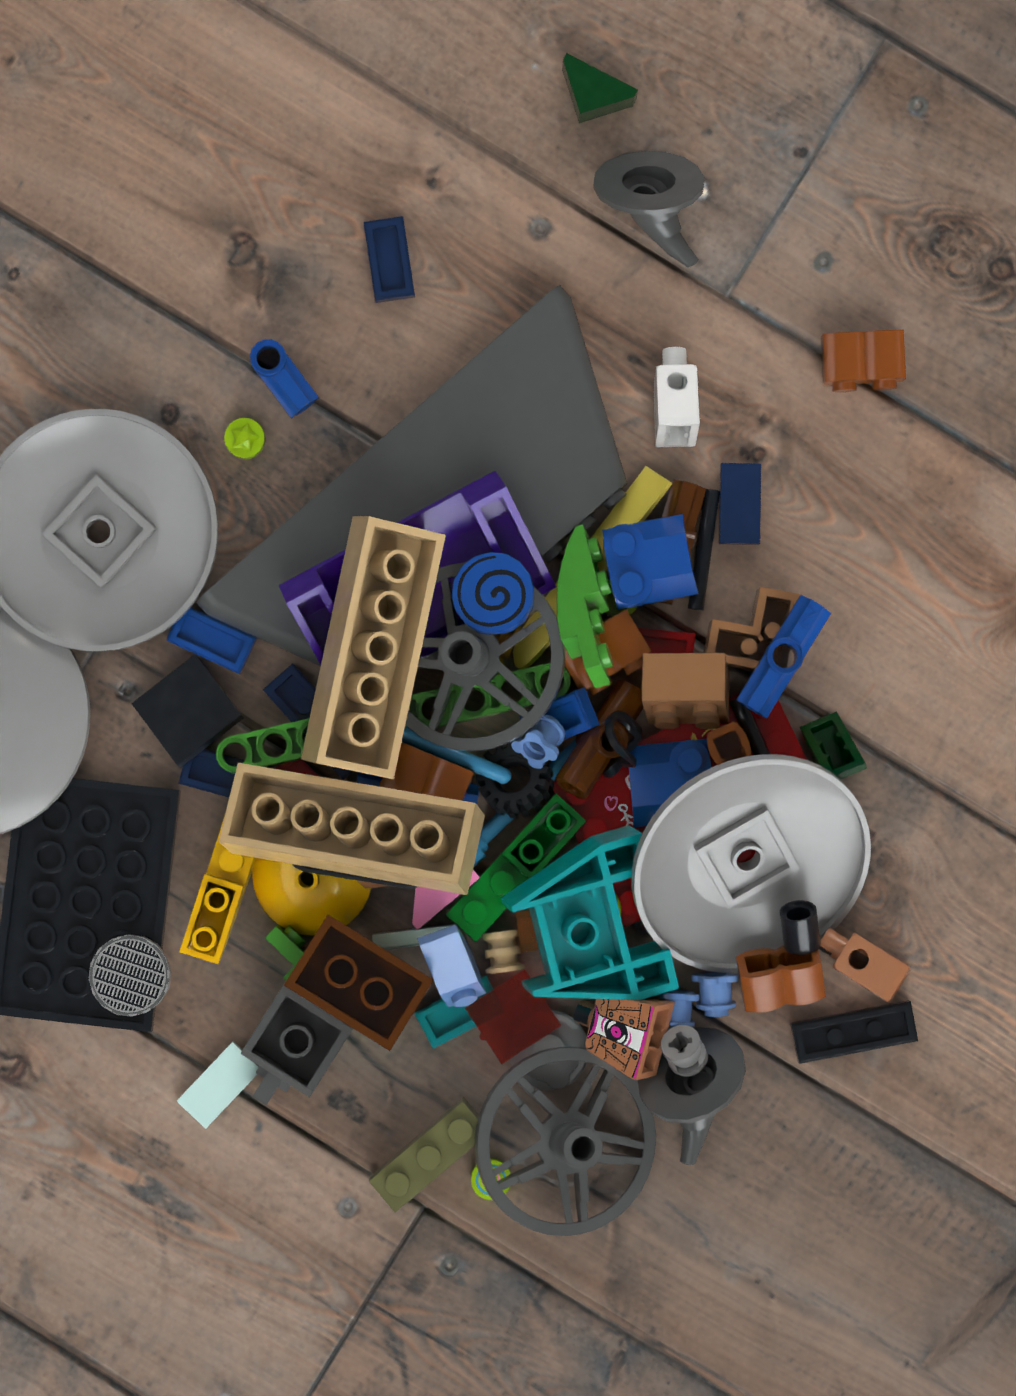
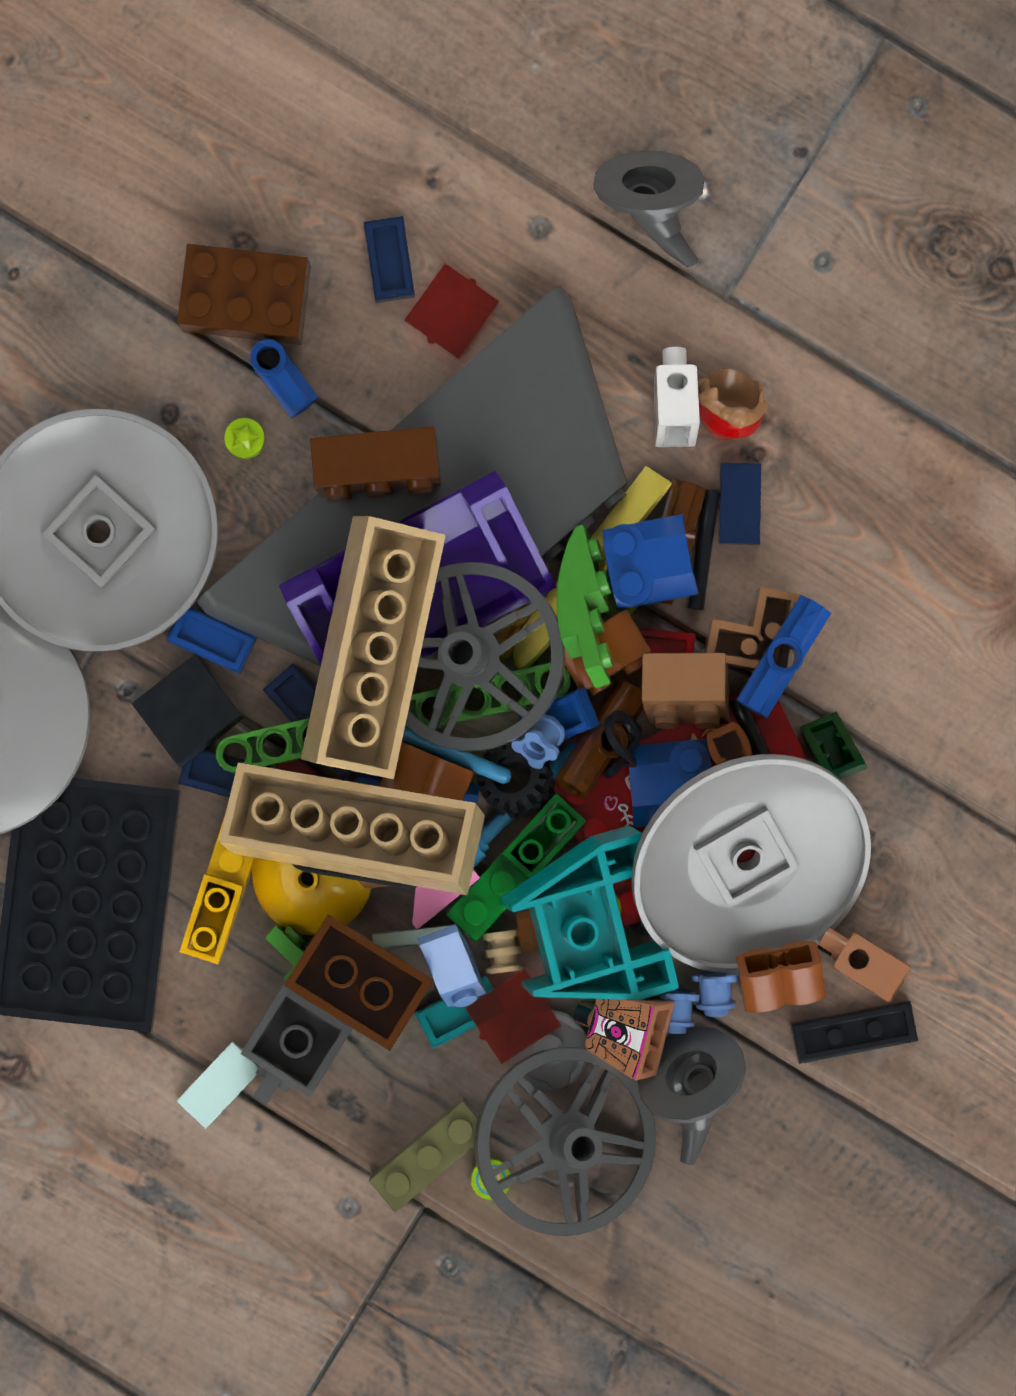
(130, 975): tile -> none
(244, 294): none -> reddish brown brick
(375, 463): none -> reddish brown brick
(451, 311): none -> clear red piece
(493, 593): blue tile -> none
(595, 91): dark green slope -> none
(694, 1053): light grey wheel -> none
(731, 404): none -> medium nougat hair
(800, 927): black beam -> none
(863, 359): dark orange brick -> none

